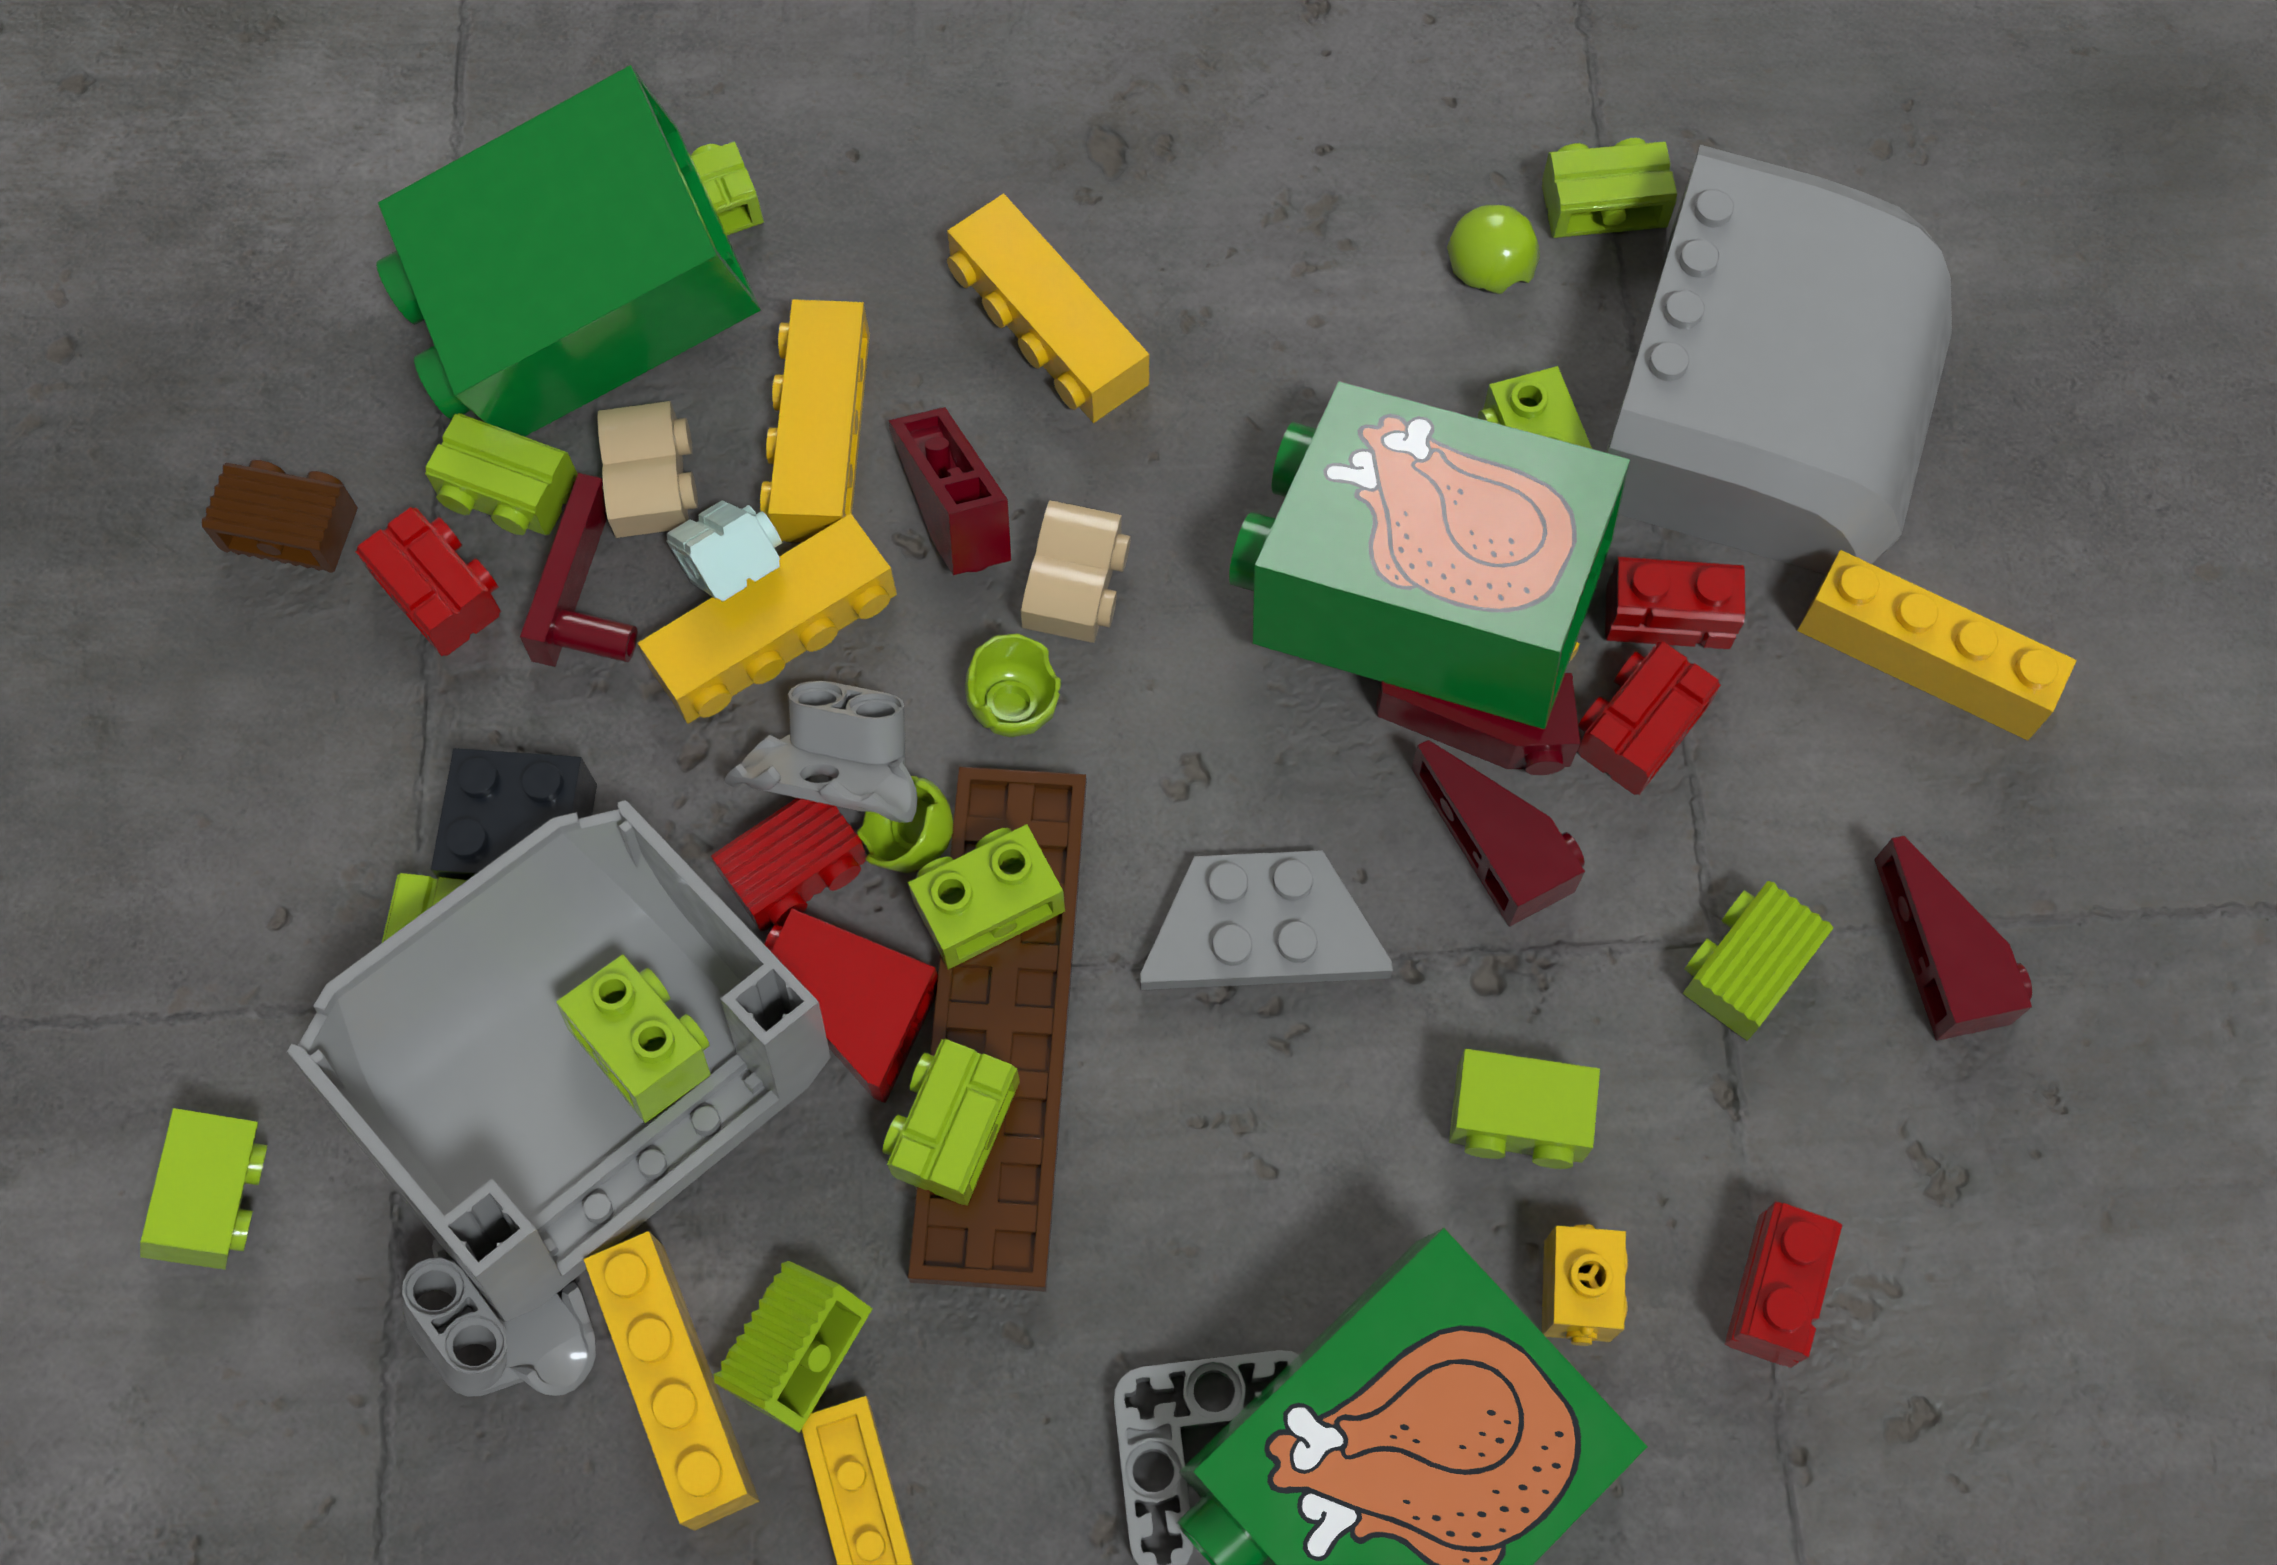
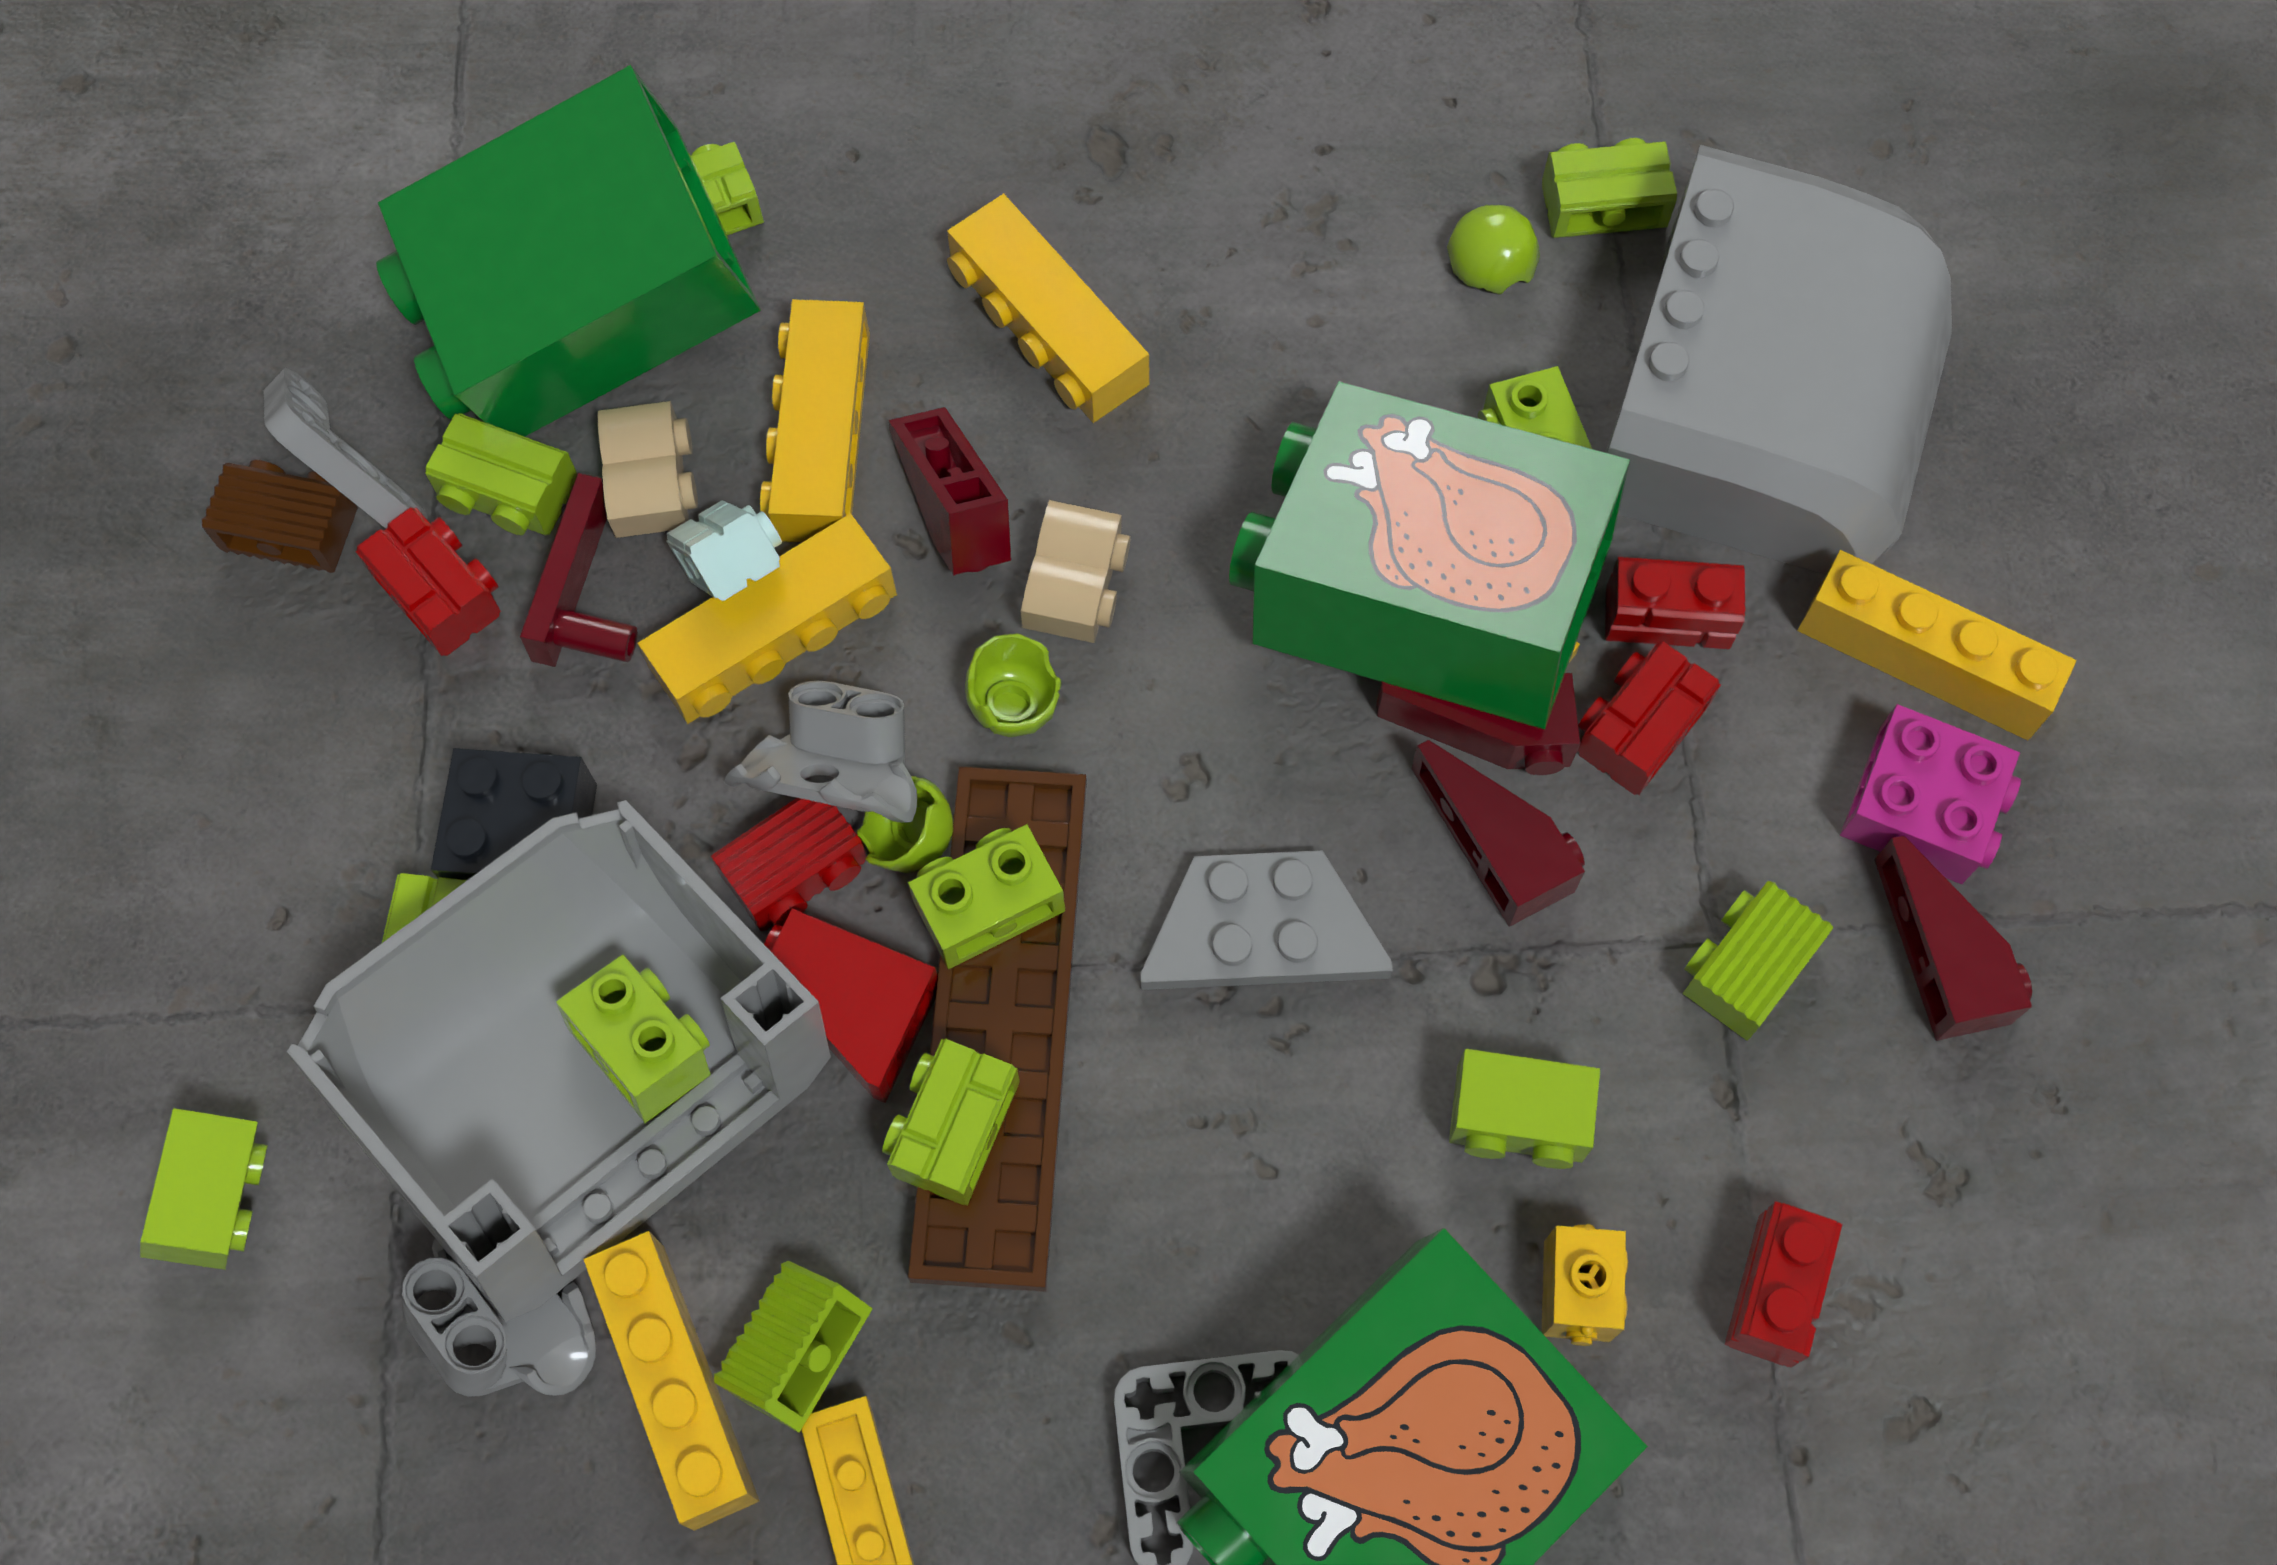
(300, 422): none -> light grey beam
(1936, 791): none -> dark pink brick

